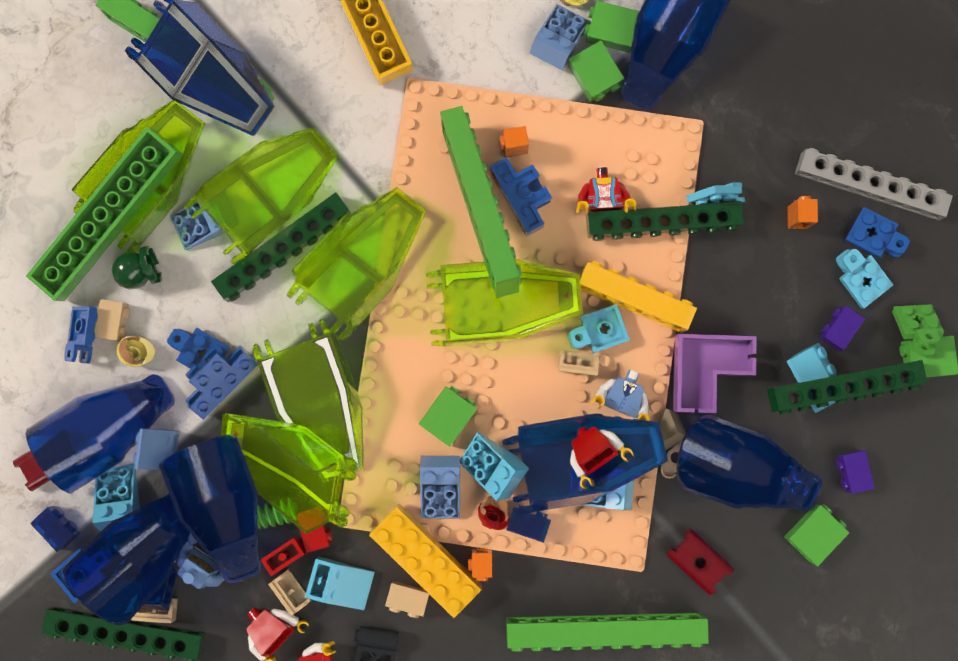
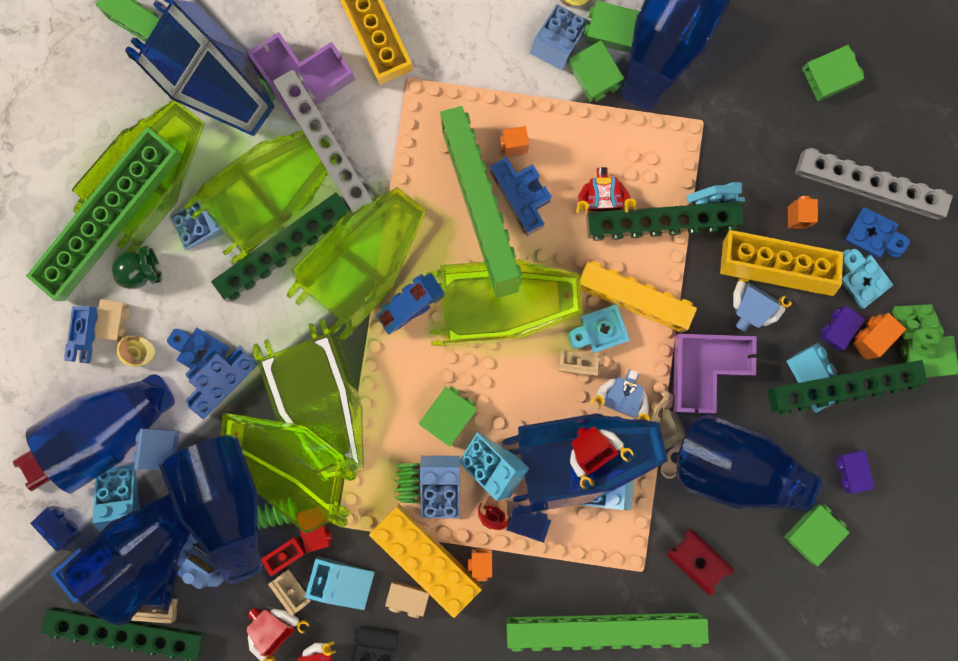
(284, 85): none -> light grey brick
(320, 71): none -> medium lavender piece
(407, 483): none -> bright green piece
(411, 303): none -> blue piece
(666, 403): none -> tan piece
(756, 306): none -> medium blue torso
(782, 263): none -> yellow brick
(833, 73): none -> bright green brick
(877, 335): none -> orange brick

